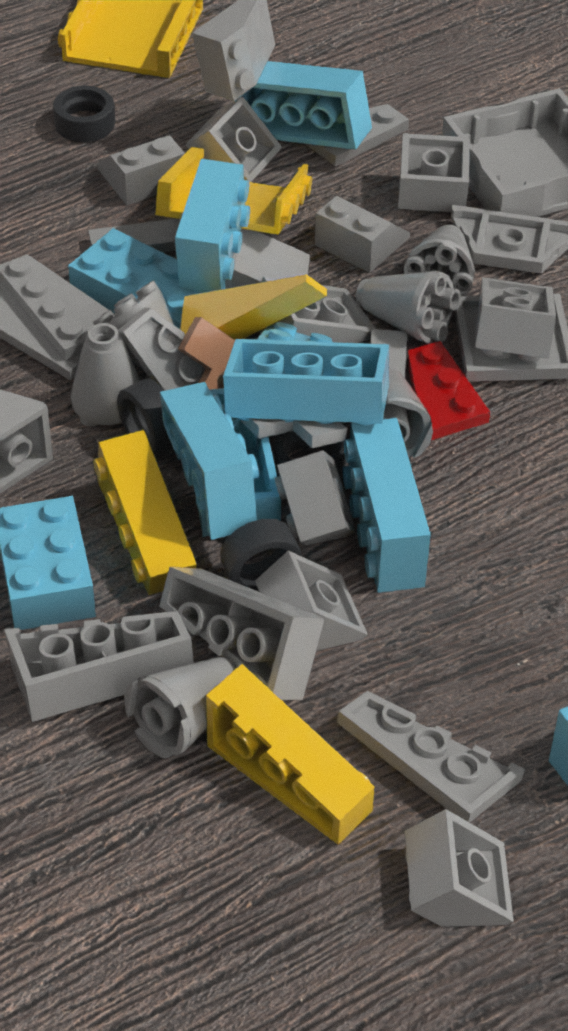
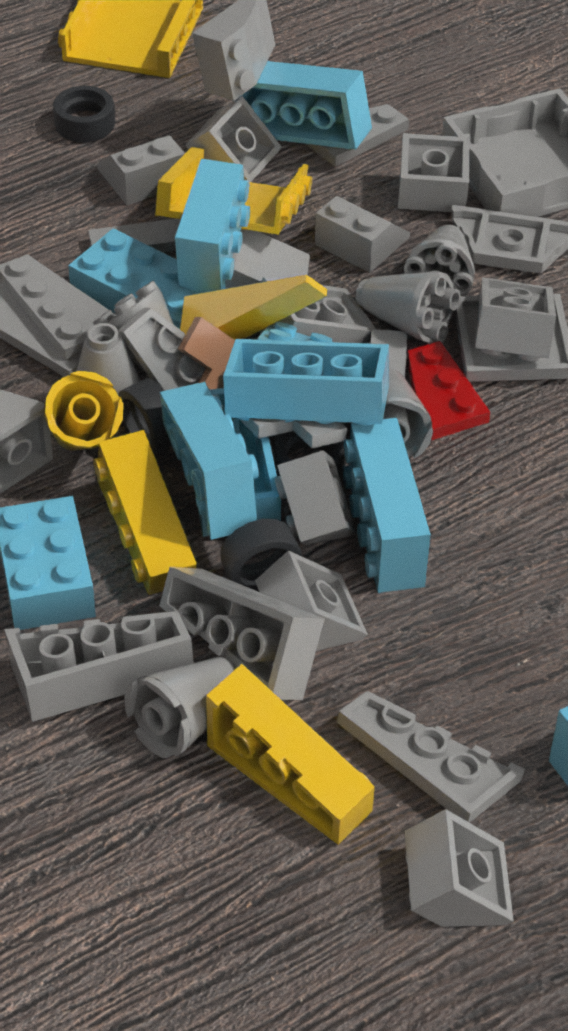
(83, 410): none -> yellow cone

